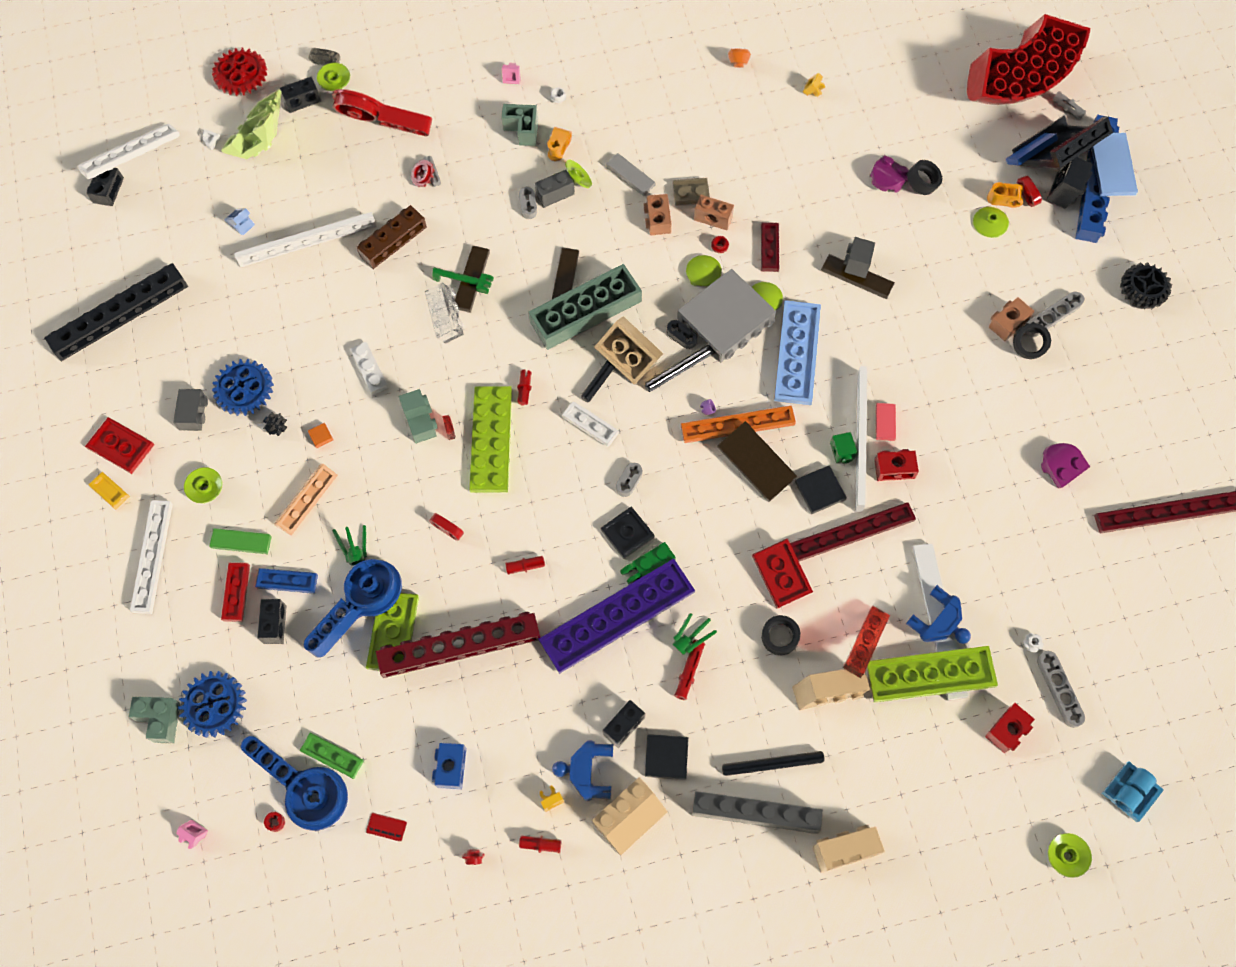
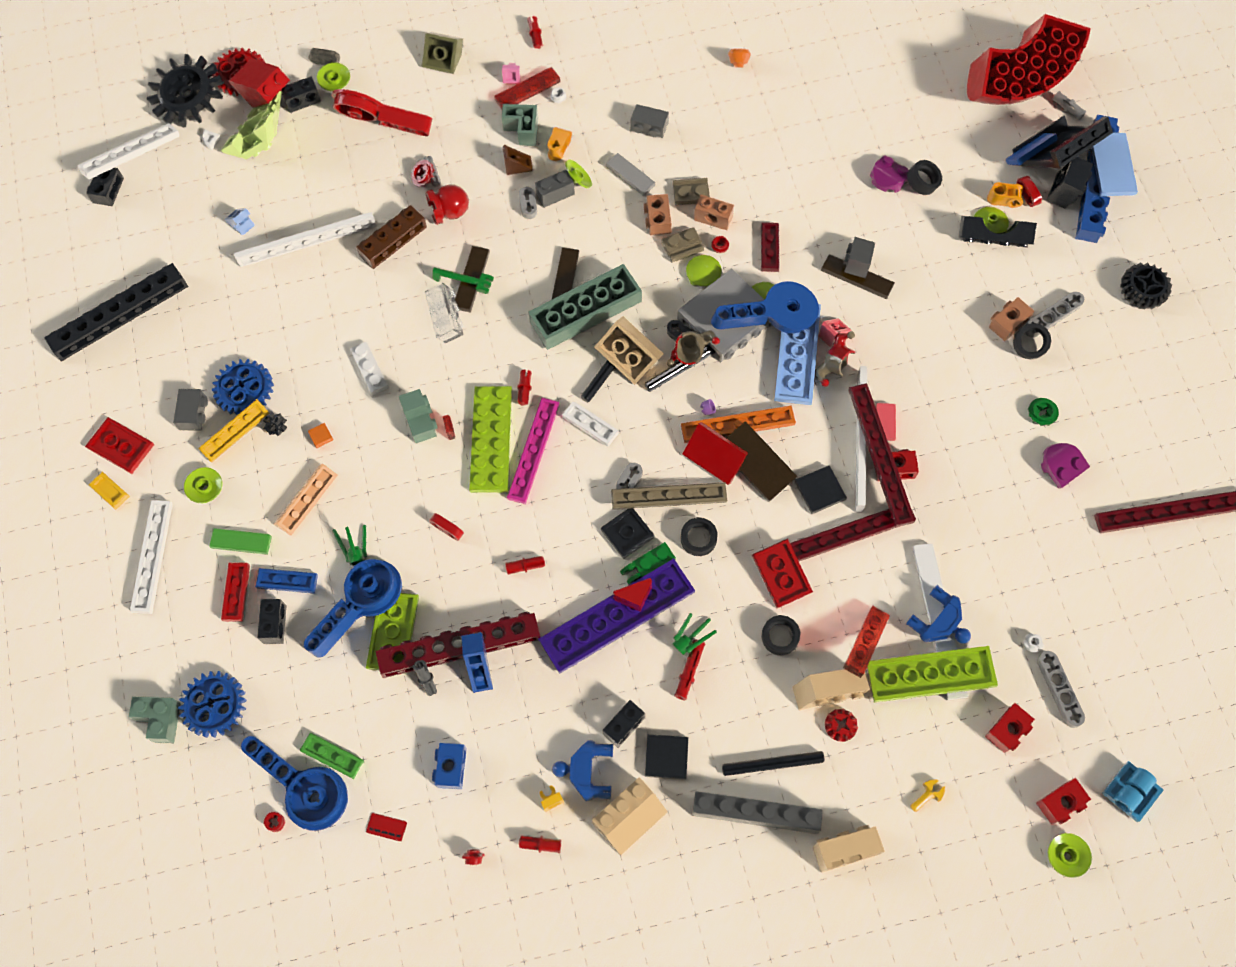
(176, 83): none -> black gear
(192, 833): bright pink tile -> none
(234, 430): none -> yellow tile
(258, 82): none -> red slope
(425, 677): none -> dark grey axle
(442, 52): none -> olive slope
(449, 202): none -> red tile
(476, 662): none -> blue slope
(516, 161): none -> reddish brown slope
(528, 88): none -> clear red plate
(533, 451): none -> dark pink tile
(535, 32): none -> red axle
(634, 595): none -> red slope
(649, 121): none -> dark grey brick
(668, 496): none -> dark tan tile
(683, 244): none -> dark tan plate
(690, 347): none -> dark tan piece
(699, 522): none -> black tyre
(714, 453): none -> red tile
(786, 306): none -> blue beam
(813, 84): yellow tile -> none
(830, 329): none -> coral slope
(835, 358): none -> piece
(843, 448): green brick -> none
(843, 734): none -> red gear
(881, 455): none -> dark red tile
(922, 800): none -> yellow bar
(1020, 232): none -> black arch
(1041, 404): none -> green gear
(1073, 793): none -> red brick

